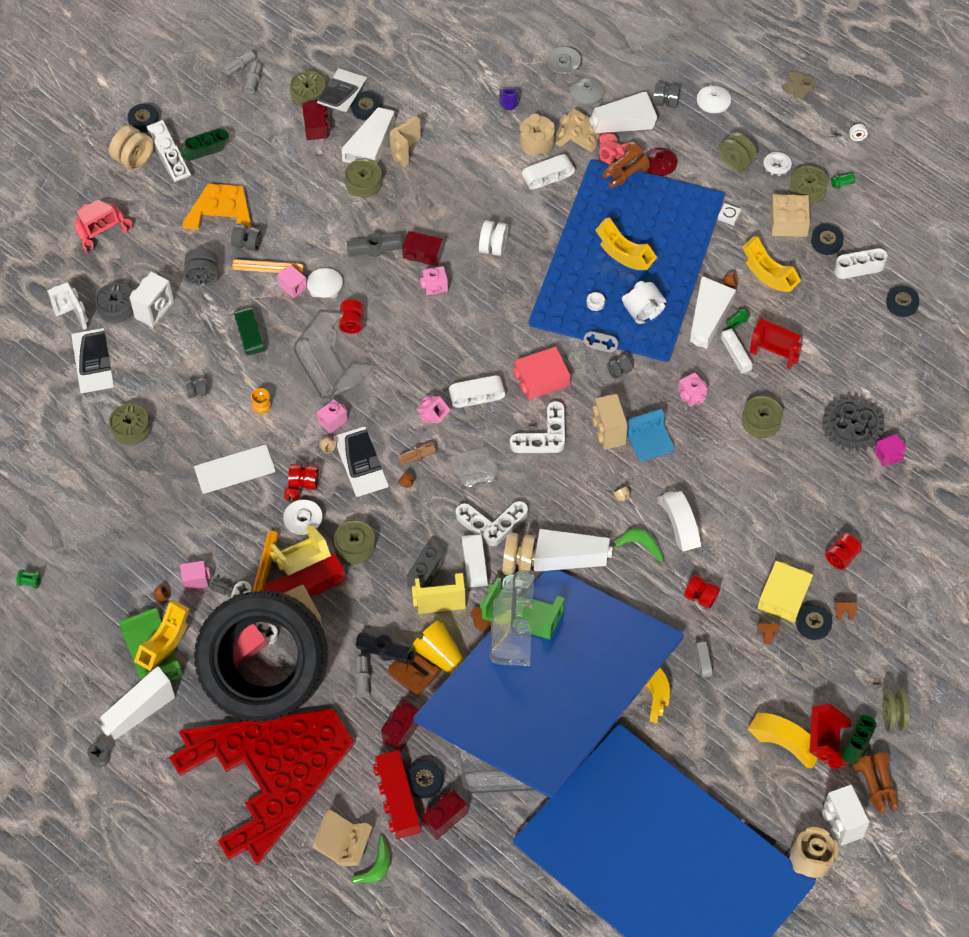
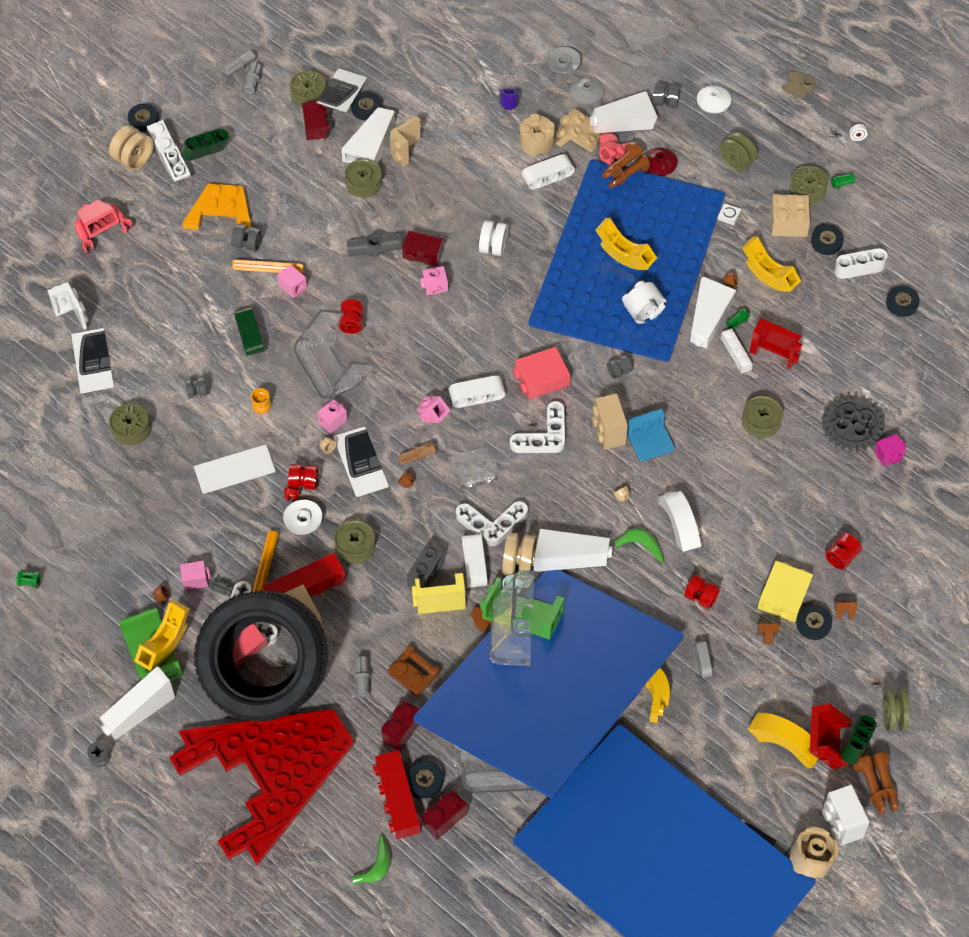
(114, 302): dark grey wheel -> none
(151, 299): white brick -> none
(200, 267): dark grey wheel -> none
(301, 554): light yellow panel -> none
(324, 283): white dish -> none
(341, 839): tan bracket -> none
(385, 647): black piece -> none
(439, 647): yellow cone -> none
(595, 301): white tile -> none
(602, 337): light grey beam -> none
(692, 389): bright pink brick -> none
(778, 158): white gear -> none

